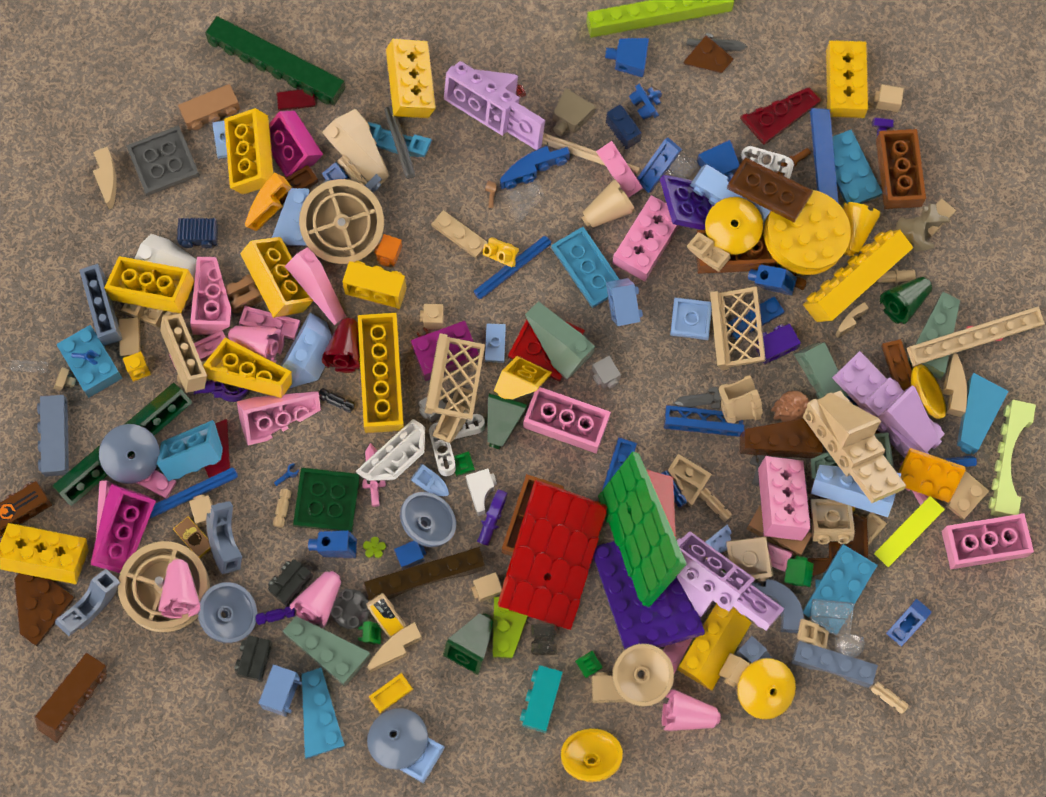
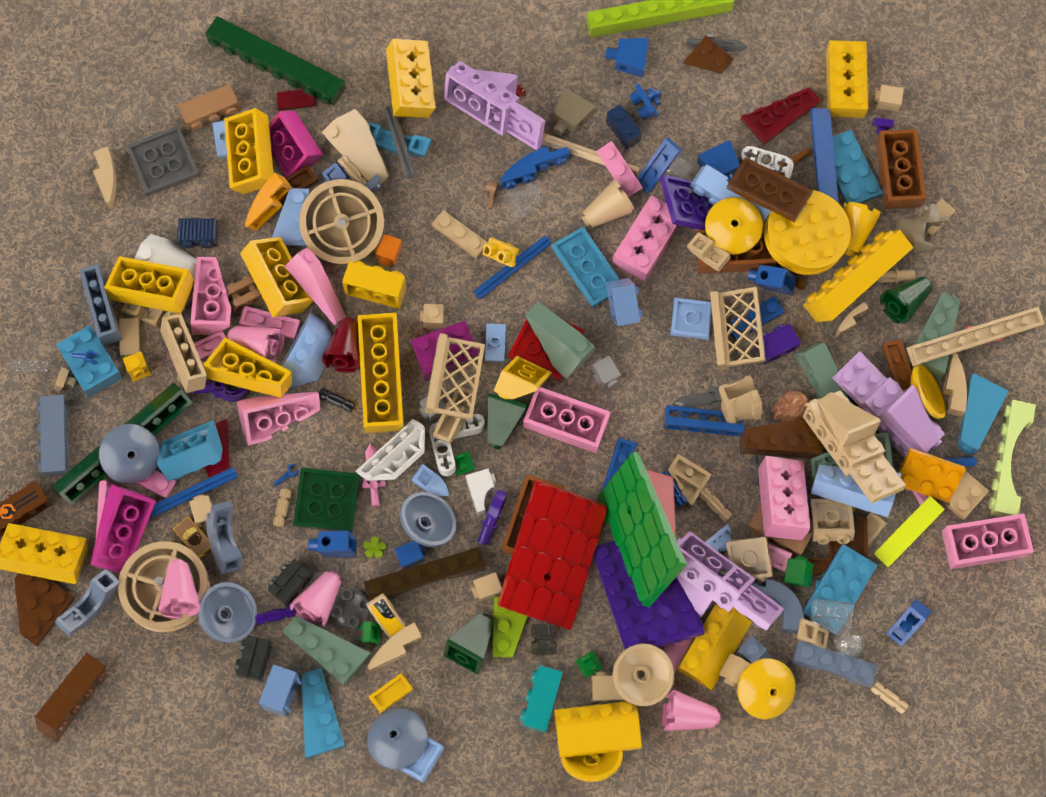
(597, 729): none -> yellow slope

